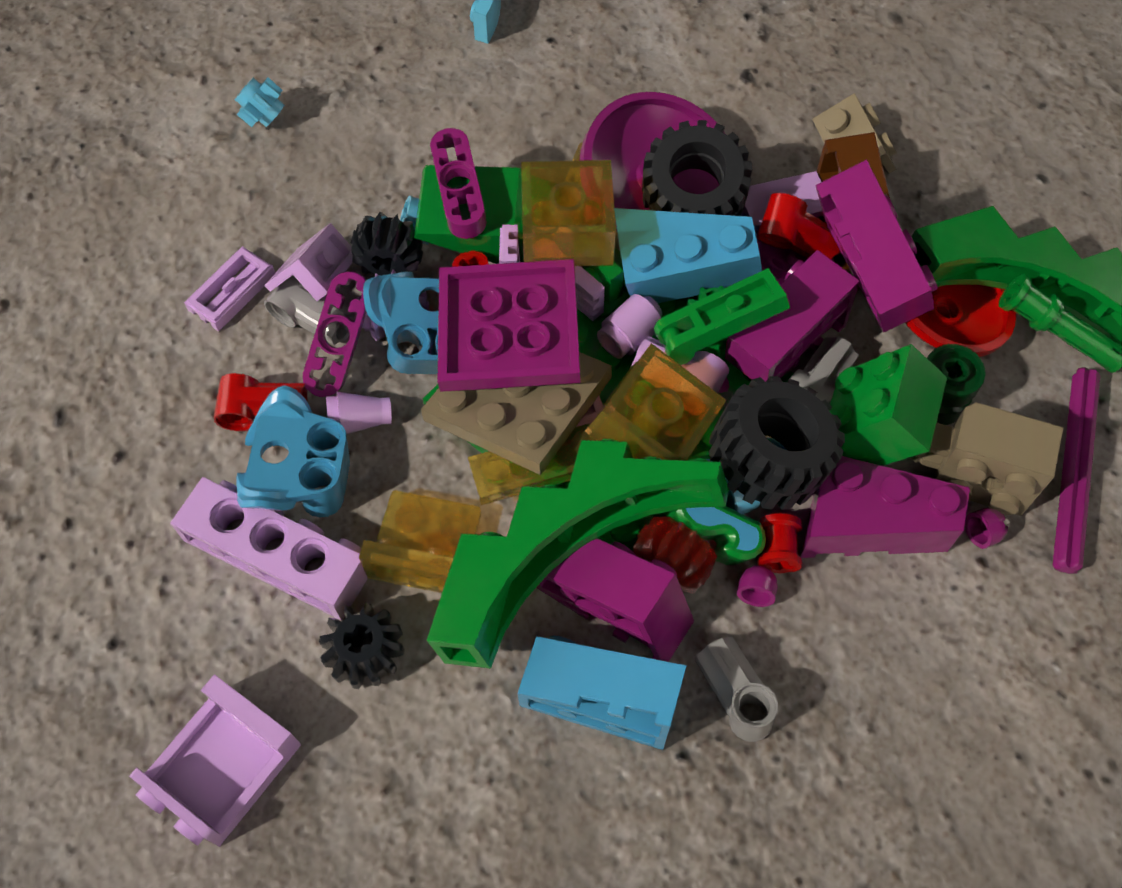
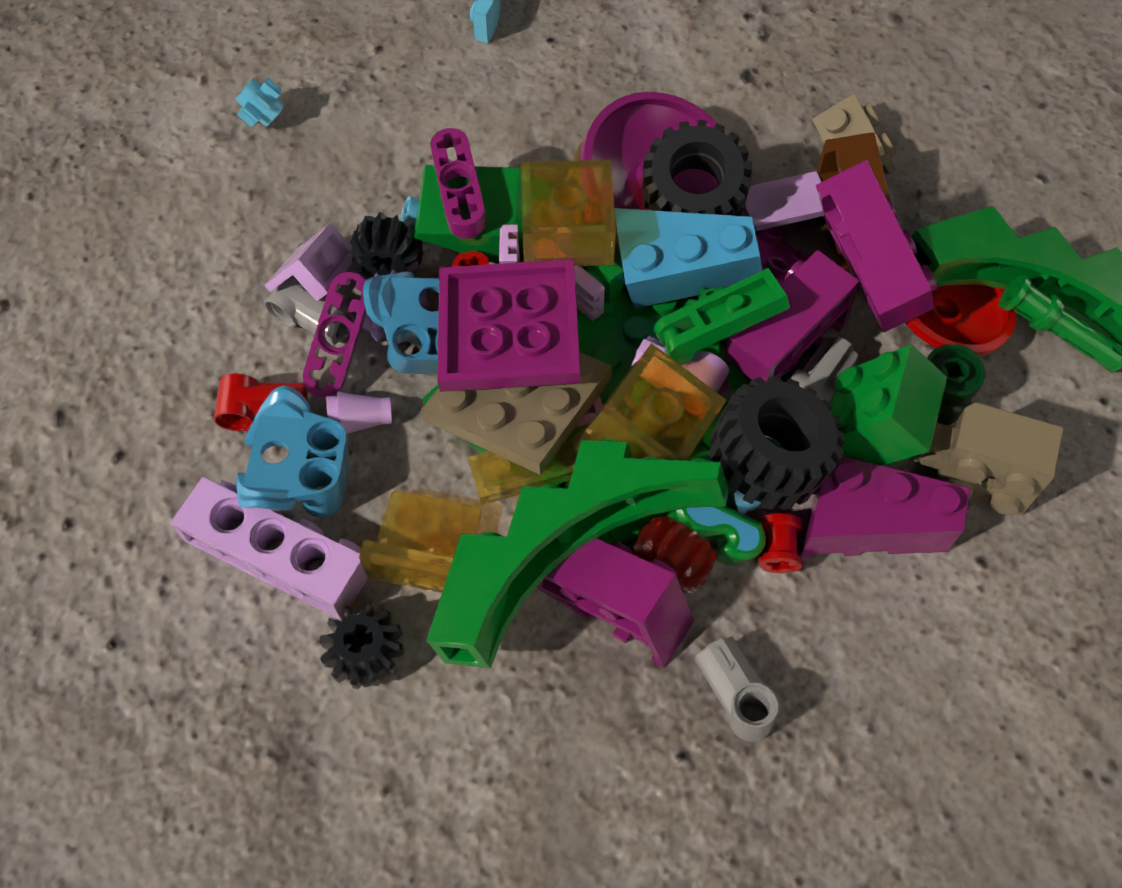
(216, 765): lavender panel -> none
(235, 292): lavender tile -> none
(602, 689): dark azure wedge -> none
(629, 325): lavender brick -> none
(758, 586): magenta hinge -> none
(791, 227): red piece -> none
(994, 531): magenta hinge -> none
(1076, 472): magenta axle -> none

